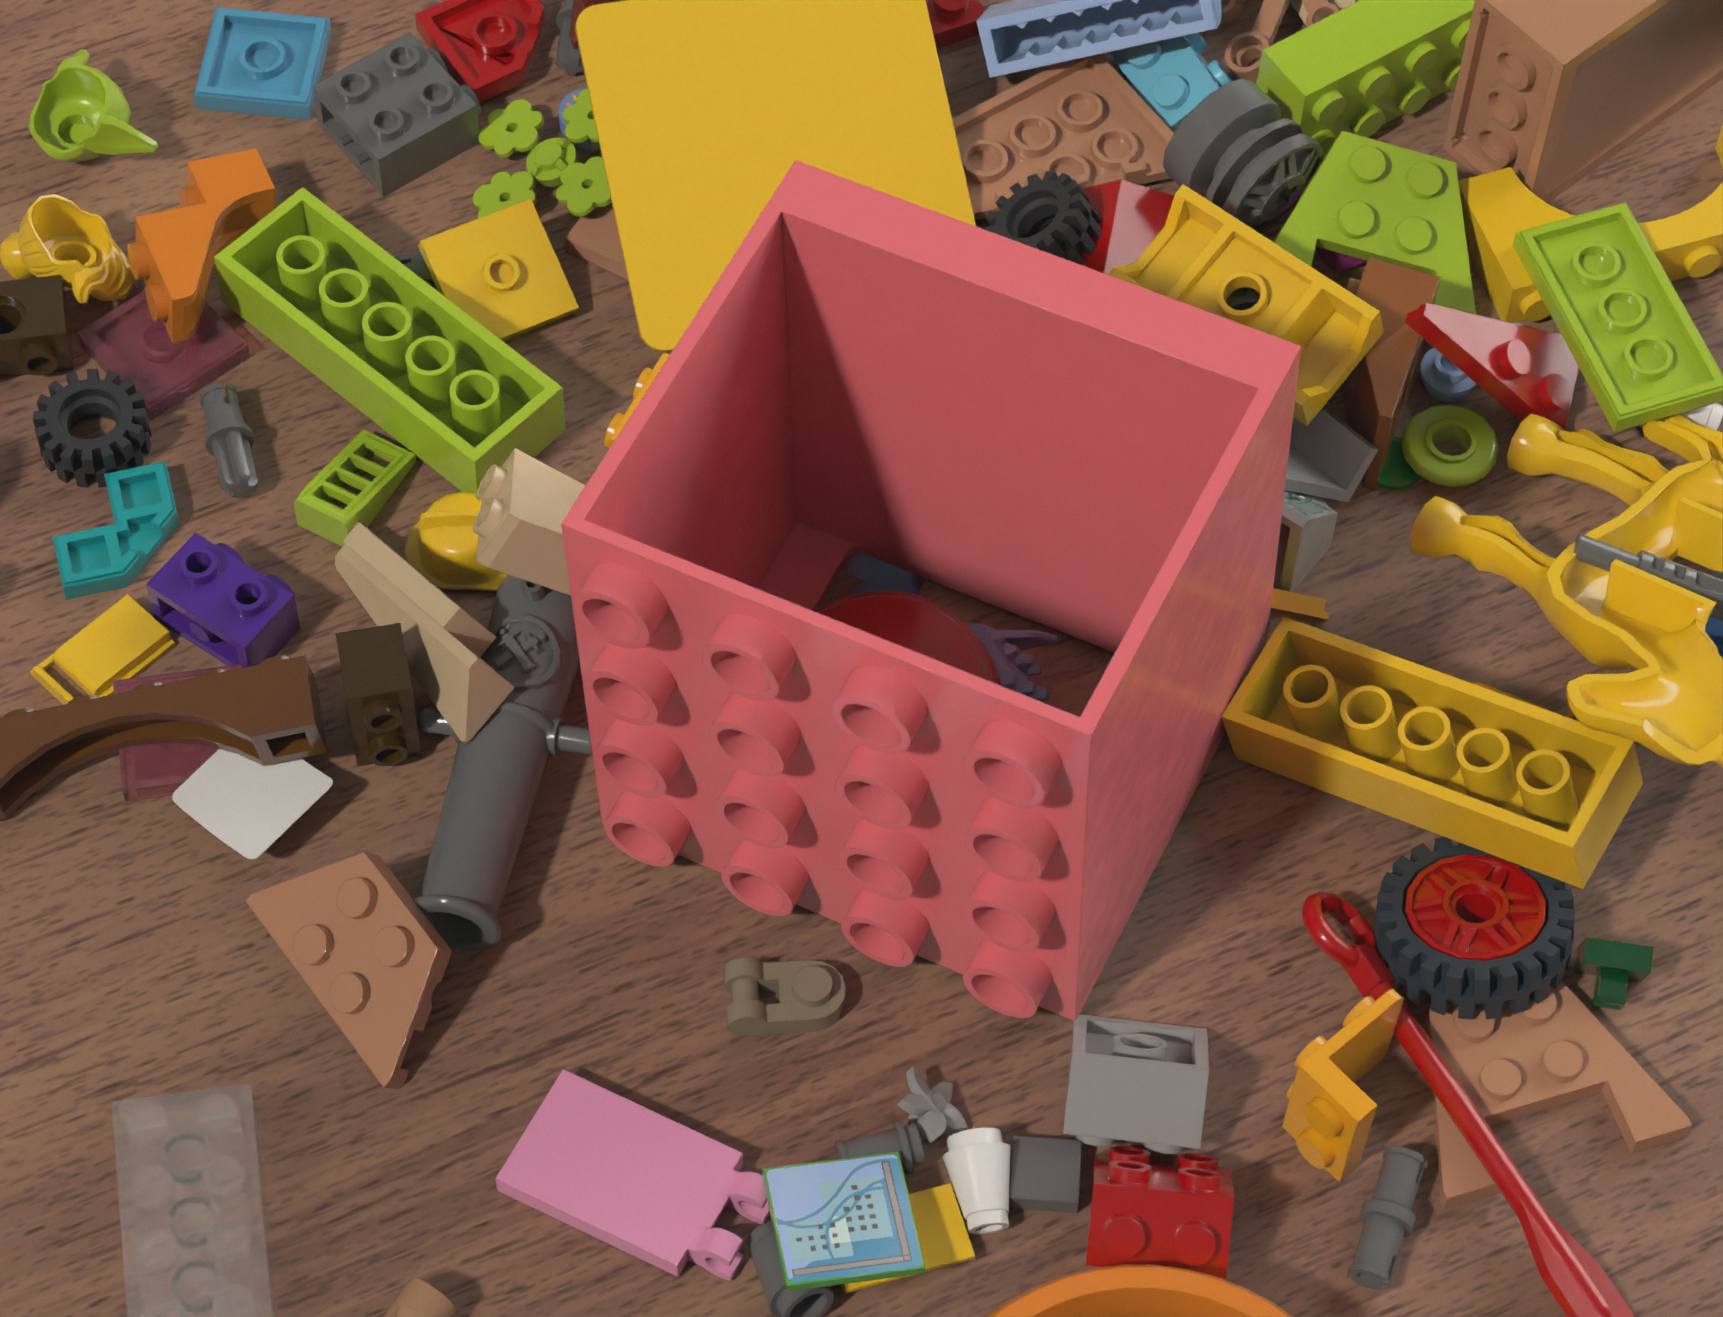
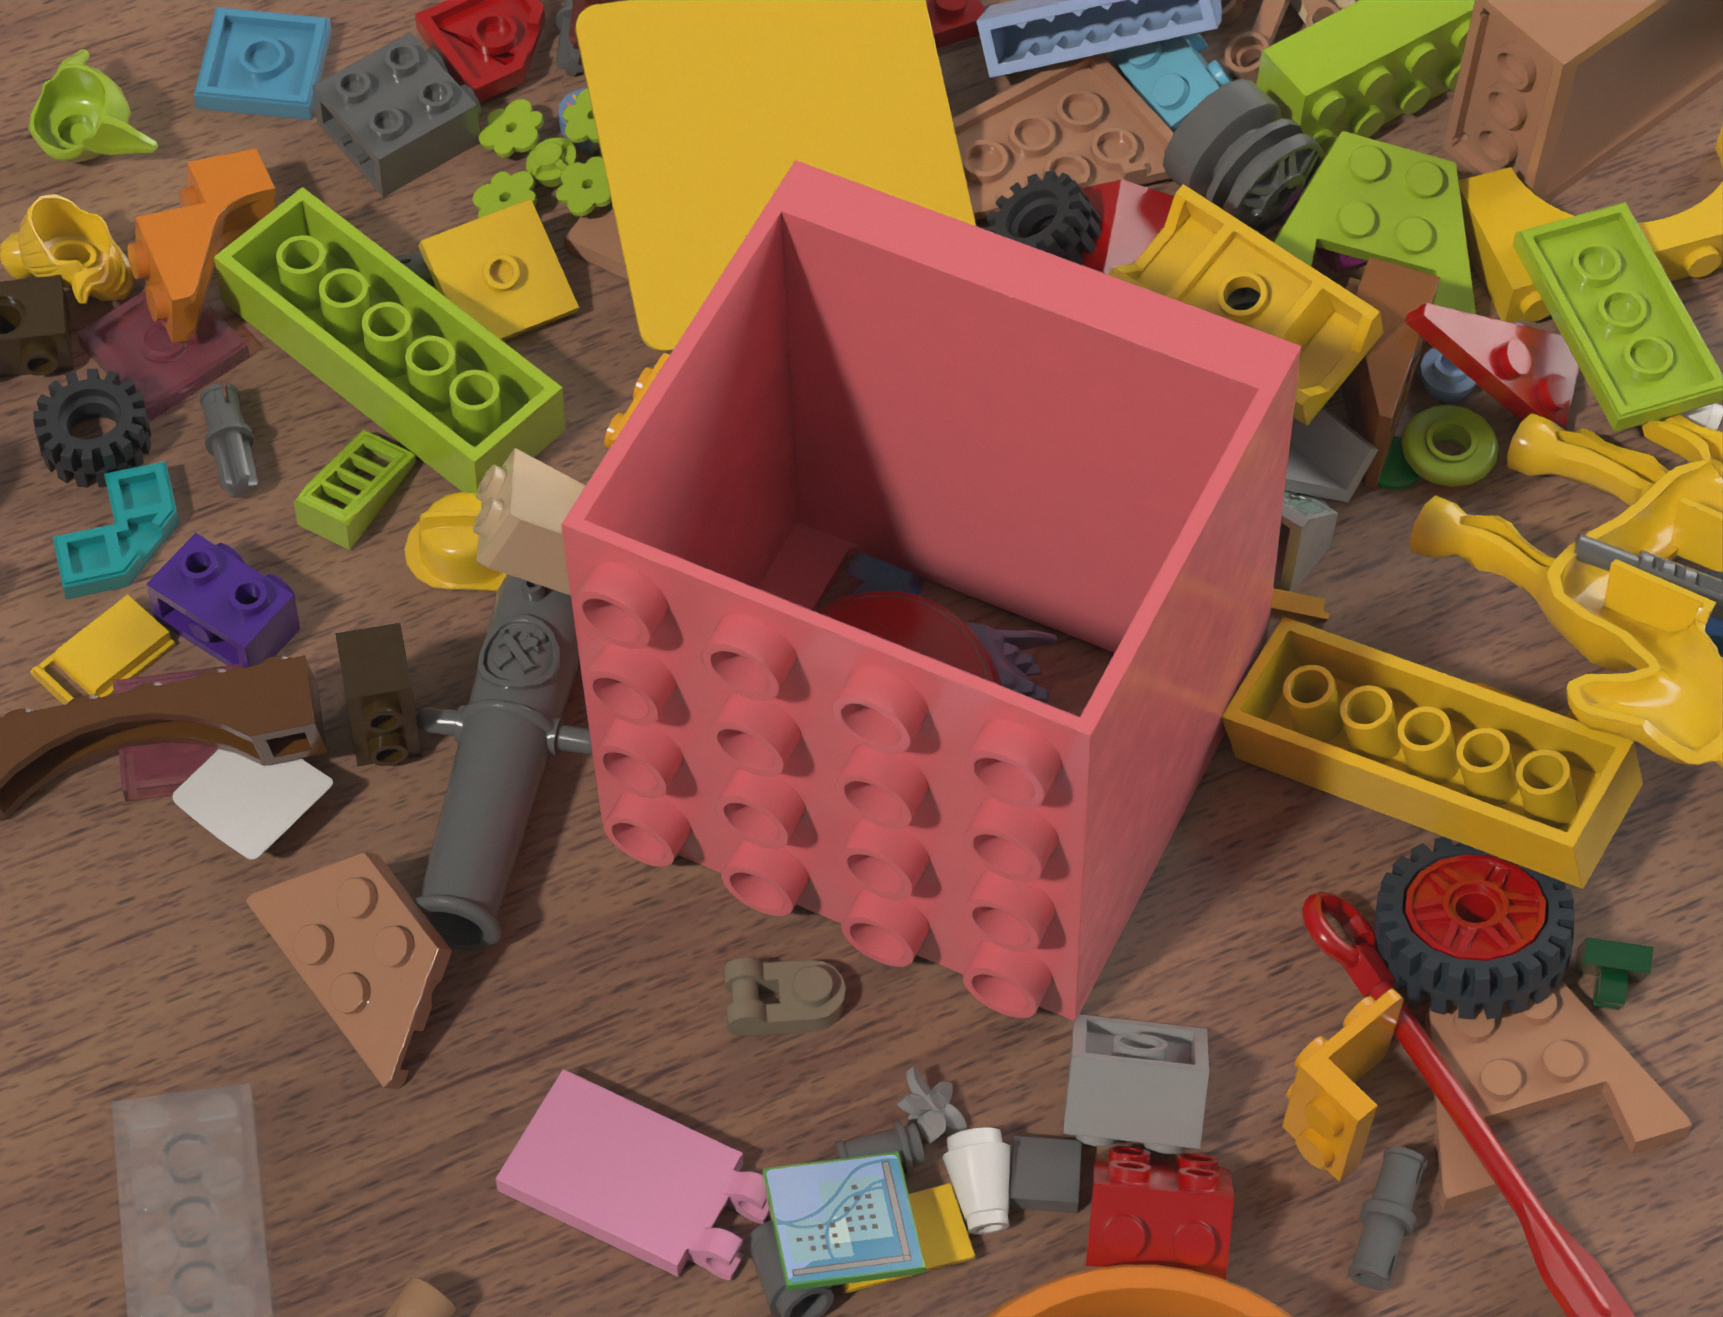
(438, 634): tan wedge -> none

